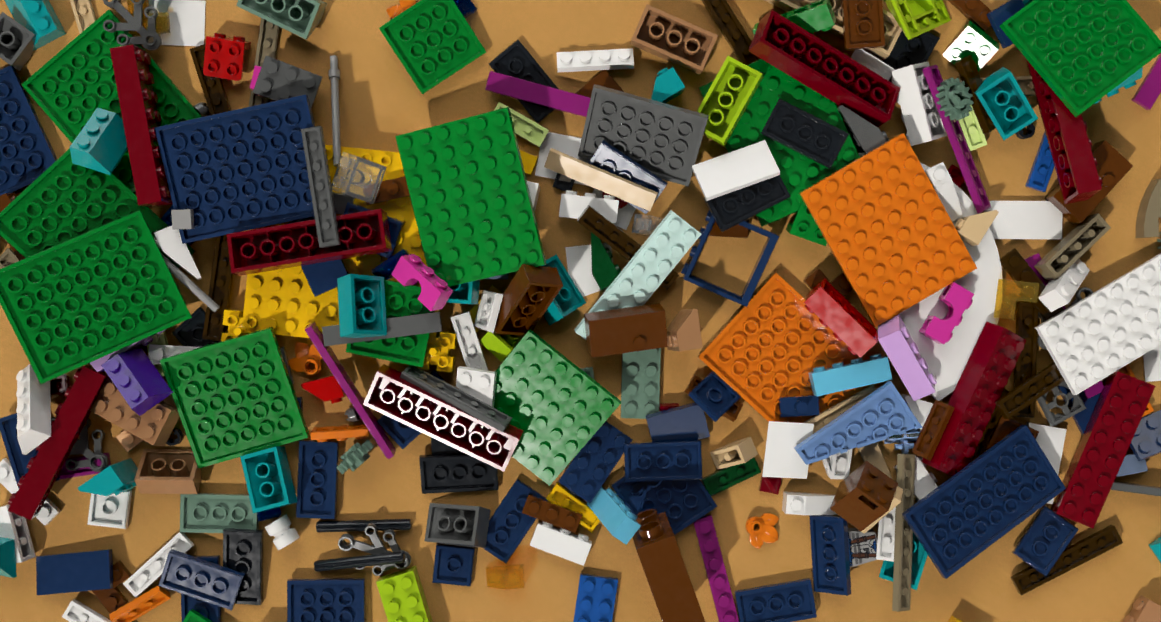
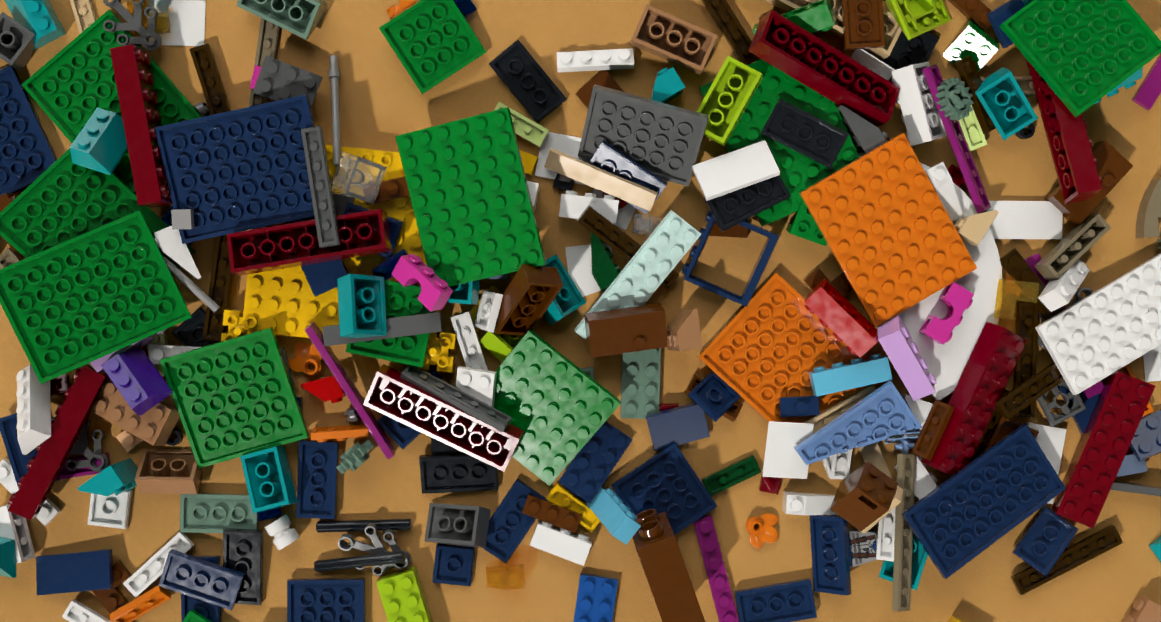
(225, 56): red bracket -> none
(537, 94): magenta tile -> none
(663, 461): dark blue tile -> none
(734, 453): tan slope -> none
(1041, 168): blue tile -> none

